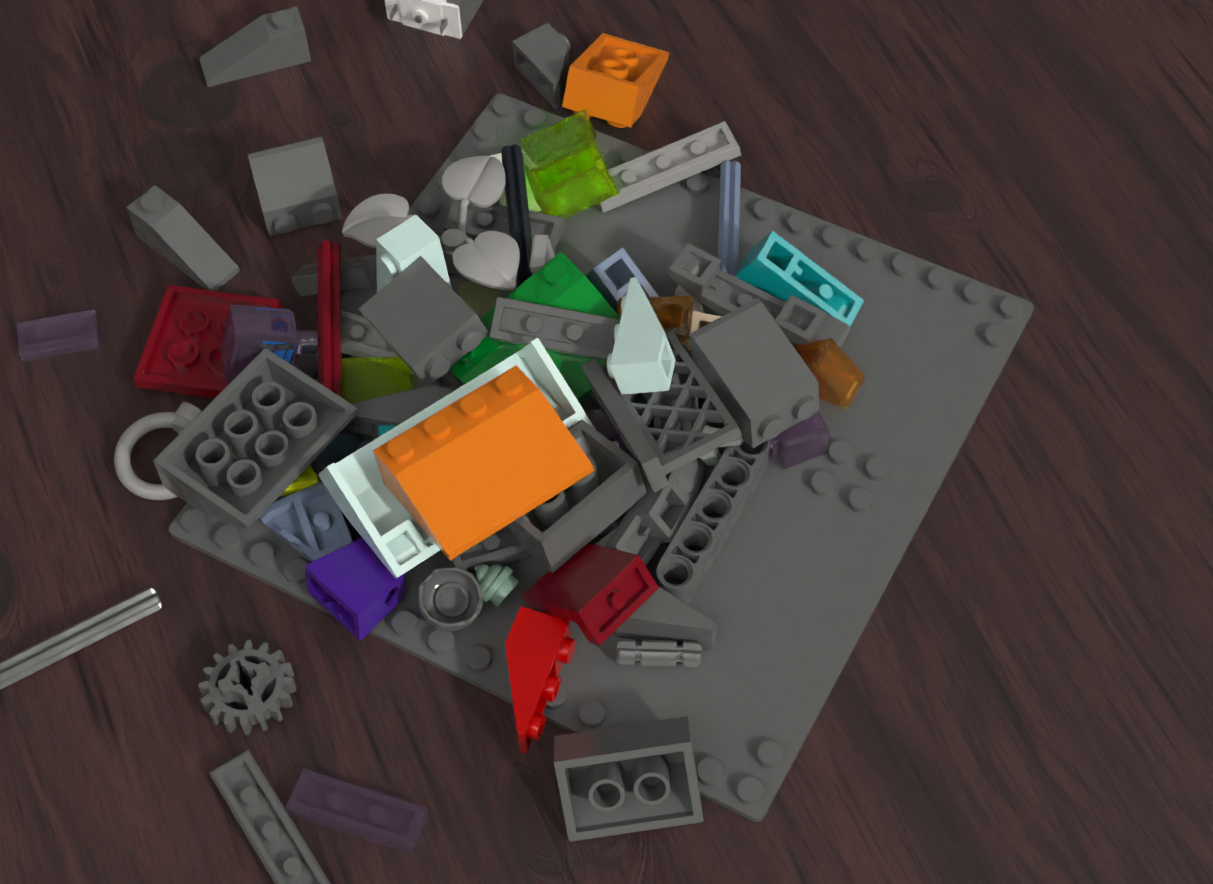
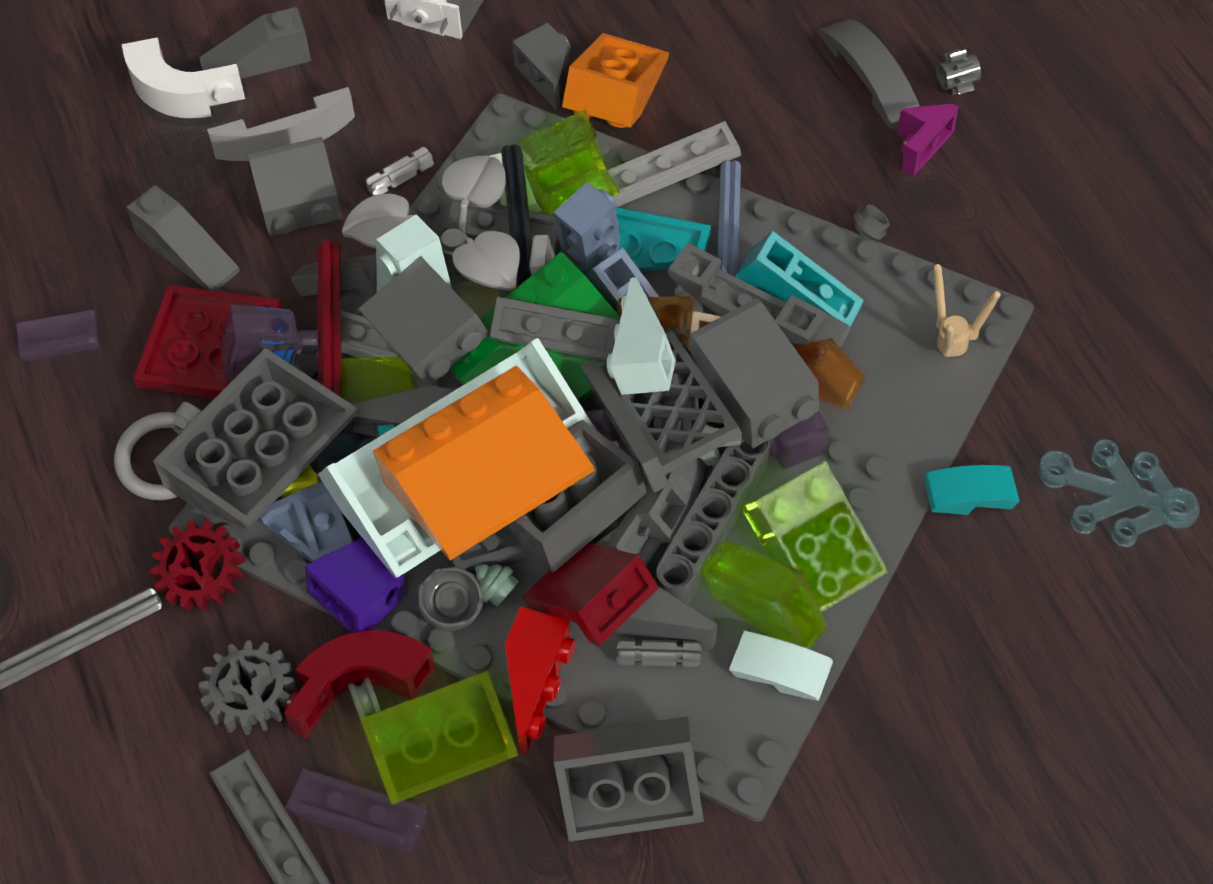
(178, 91): none -> white arch
(182, 572): none -> dark red gear
(331, 114): none -> light grey slope
(364, 697): none -> dark grey bush
(383, 656): none -> dark red arch
(399, 171): none -> light grey axle
(438, 737): none -> clear neon green slope
(588, 226): none -> sand blue brick
(657, 240): none -> teal wing
(765, 594): none -> clear neon green slope
(781, 664): none -> light aqua slope
(816, 531): none -> clear neon green slope
(871, 222): none -> dark grey plate
(873, 66): none -> dark grey slope
(925, 132): none -> magenta slope
(954, 330): none -> tan plant
(958, 72): none -> dark grey gear
(966, 487): none -> teal slope
(1123, 492): none -> clear light blue plant

